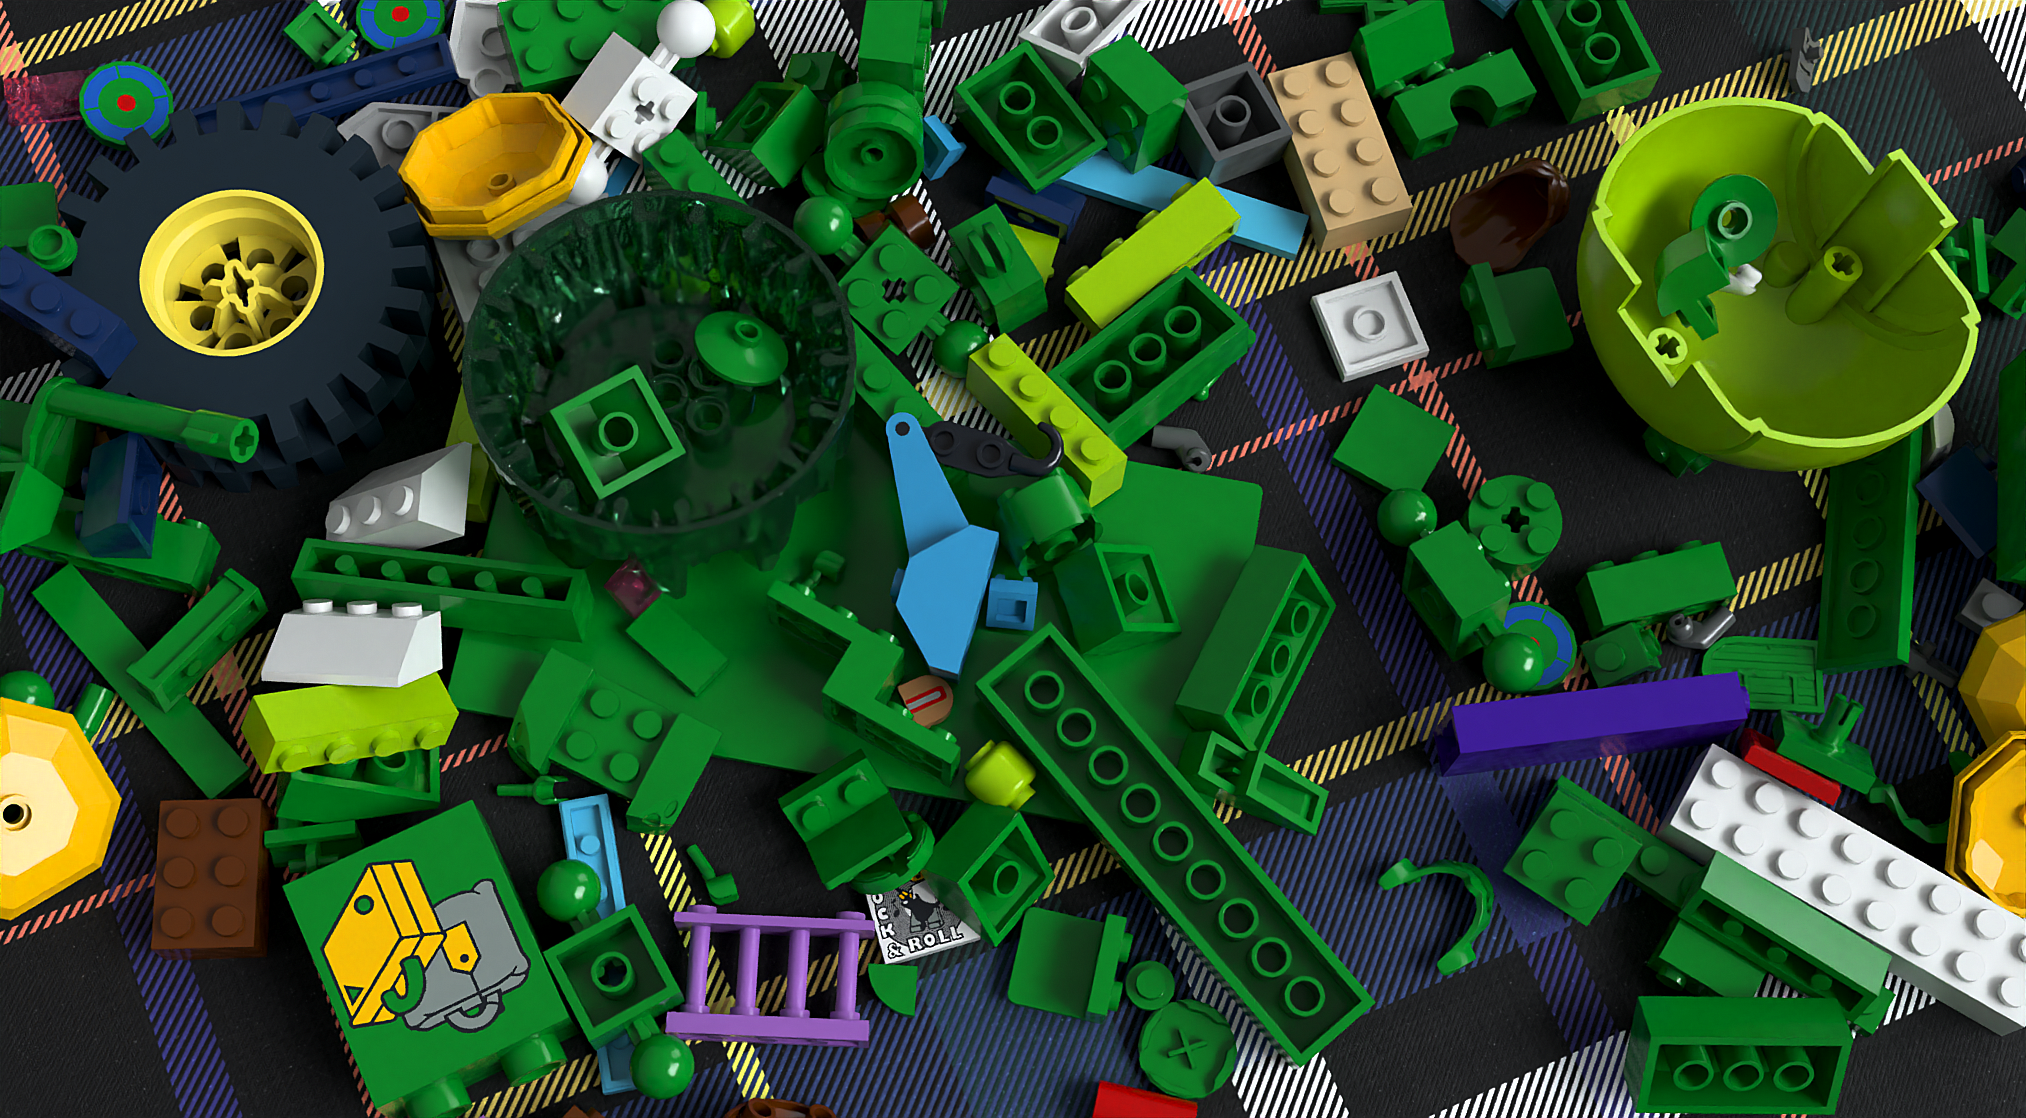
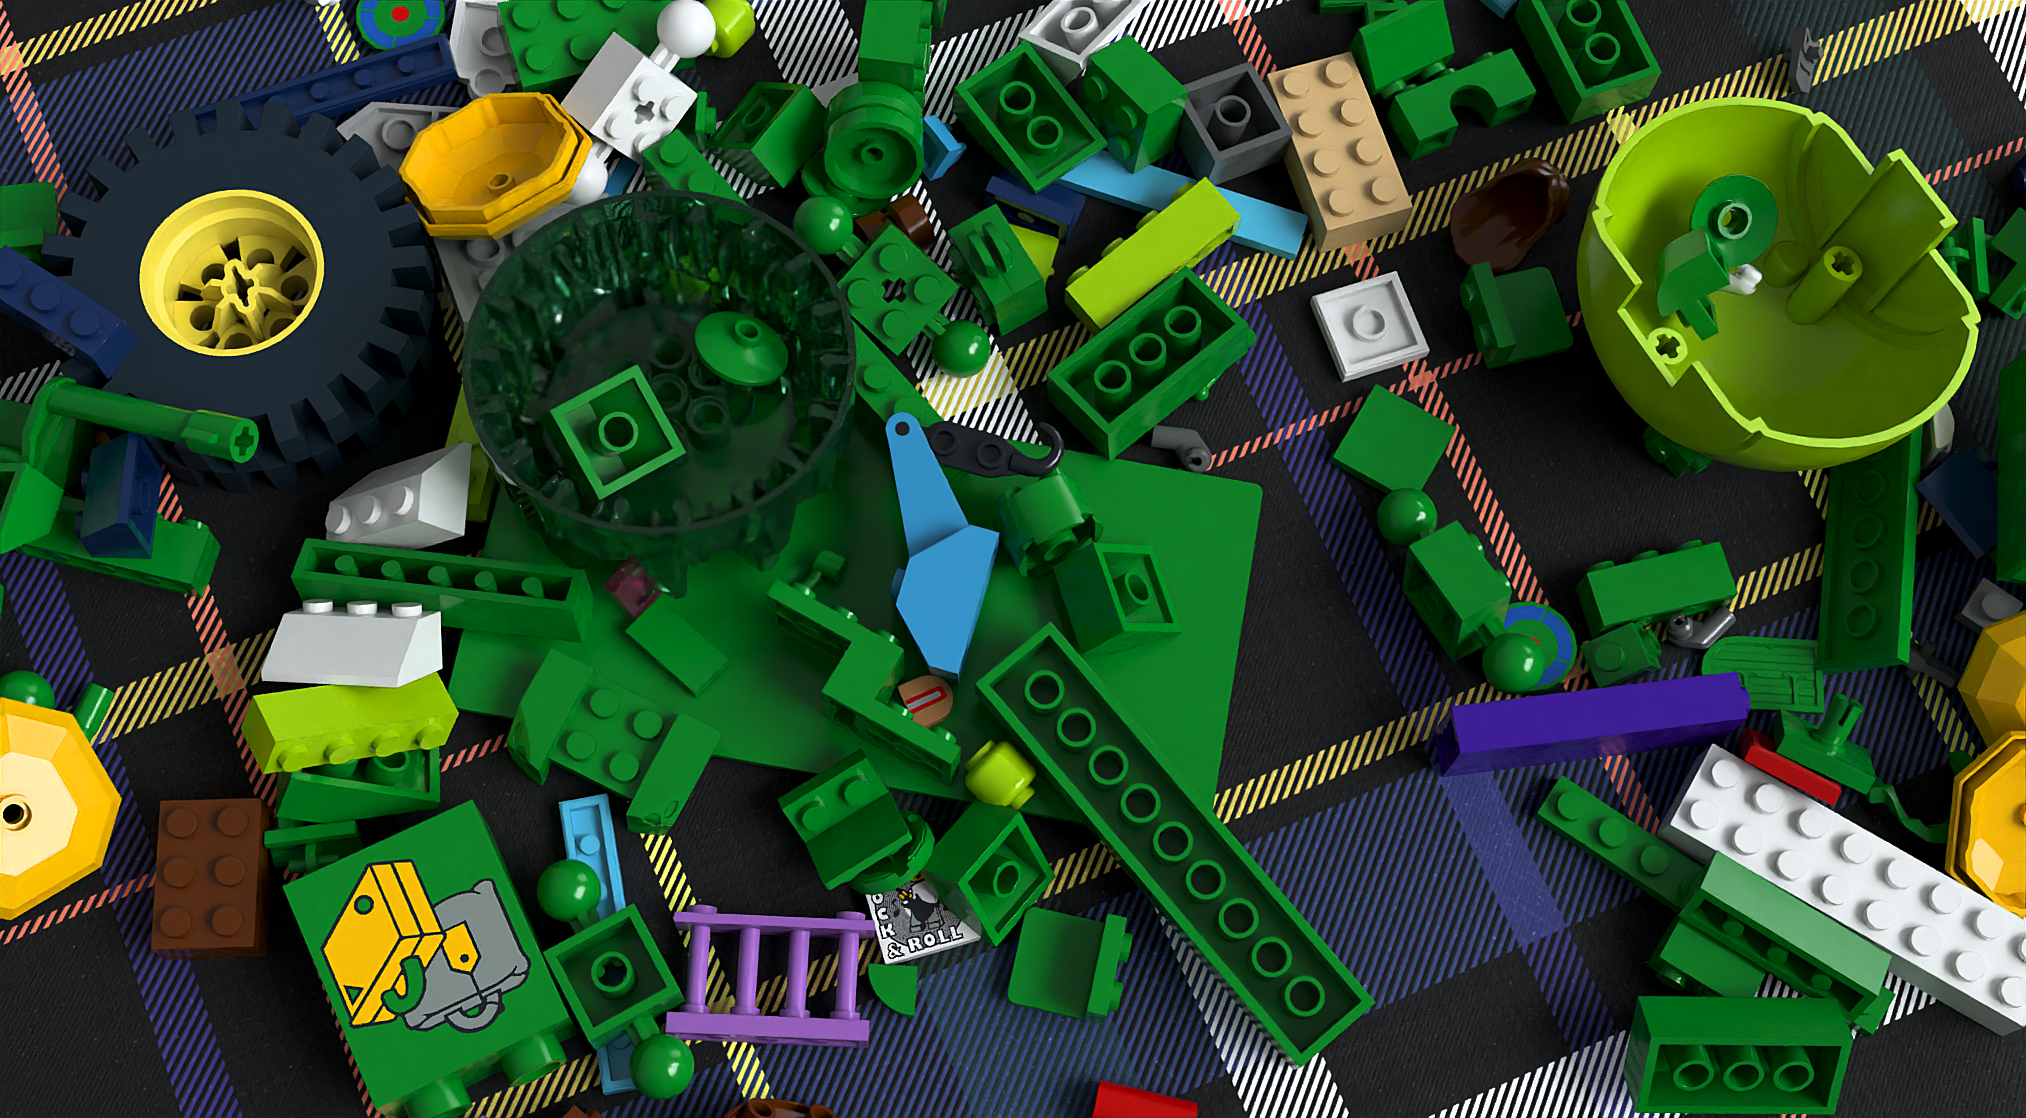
(44, 97): clear pink plate -> none
(52, 247): green plate -> none
(111, 649): green tile -> none
(122, 99): tile -> none
(198, 640): green container -> none
(320, 37): green bracket -> none
(541, 789): green hand -> none
(721, 888): green hand -> none
(822, 72): green bracket -> none
(1012, 603): dark azure tile -> none
(1024, 396): lime brick -> none
(1149, 985): green plate -> none
(1186, 1049): green tile -> none
(1251, 782): green slope -> none
(1257, 649): green slope -> none
(1475, 882): green helmet -> none
(1519, 506): green brick -> none
(1572, 855): green brick -> none

